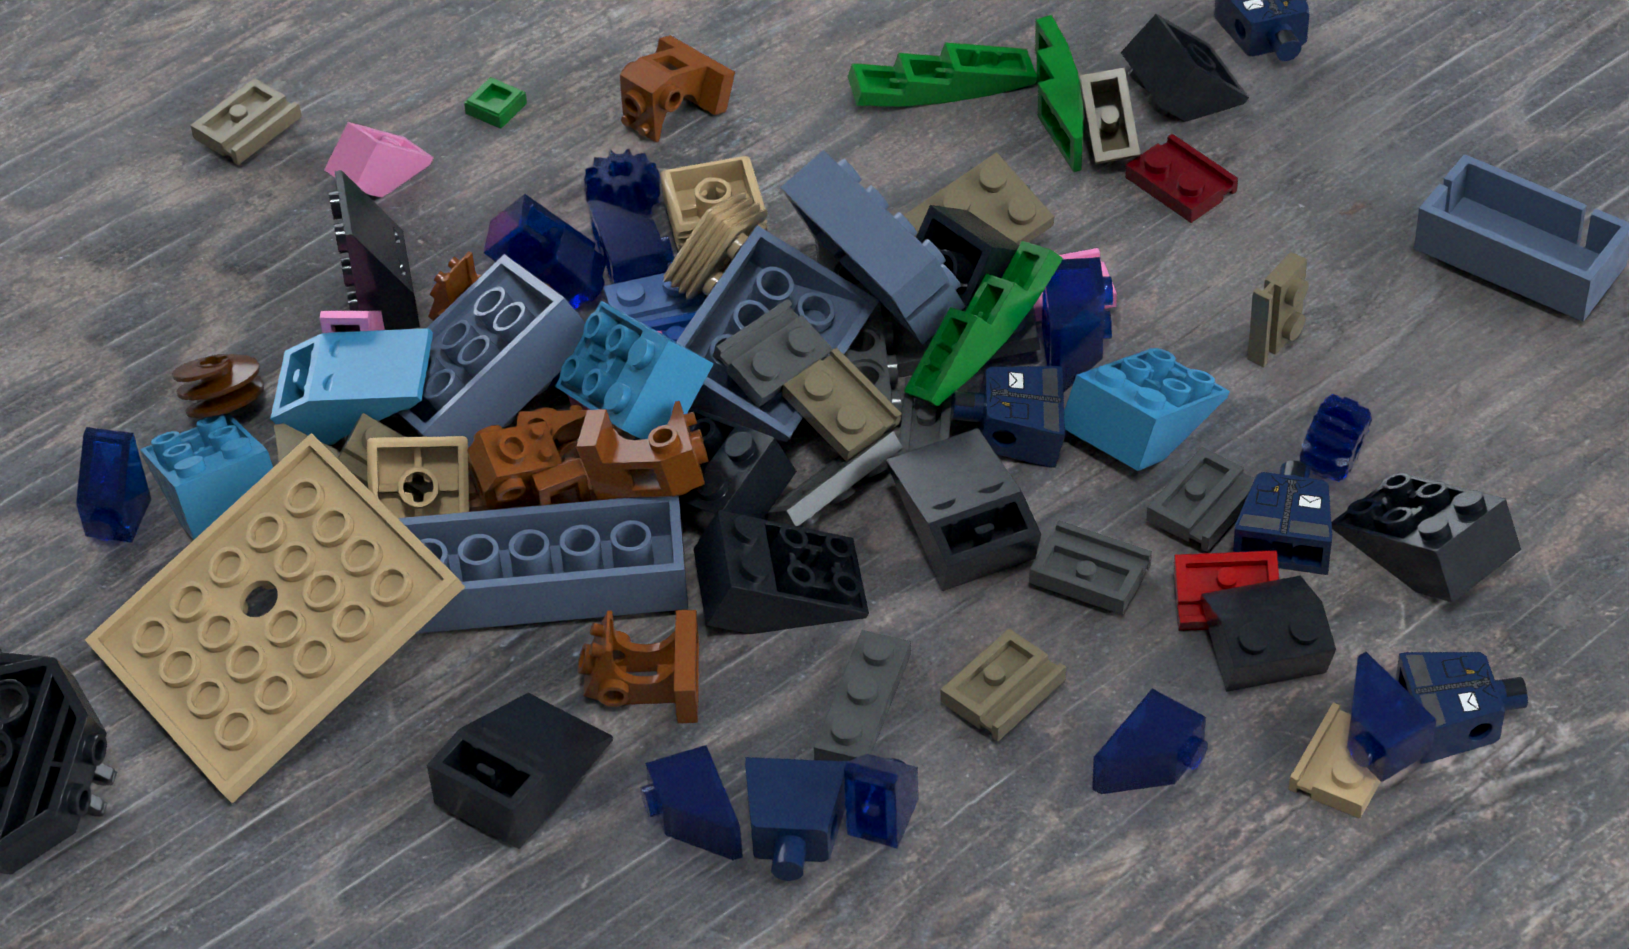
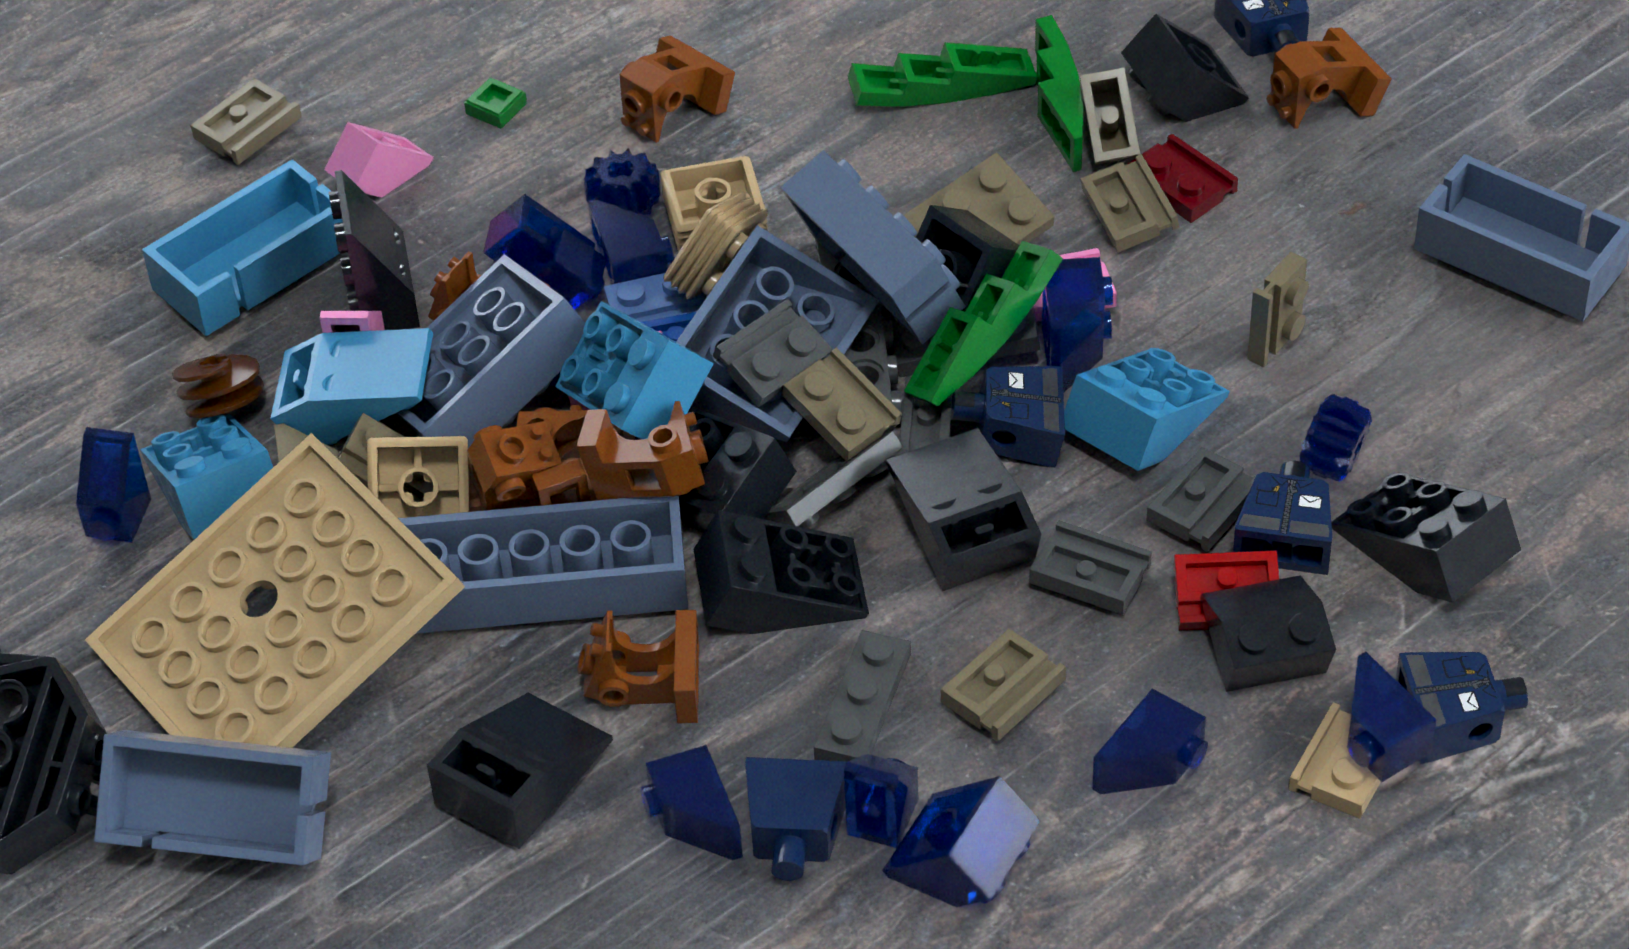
(212, 797): none -> sand blue piece
(244, 248): none -> dark azure piece
(964, 843): none -> clear blue slope
(1129, 203): none -> dark tan plate
(1315, 68): none -> dark orange tile

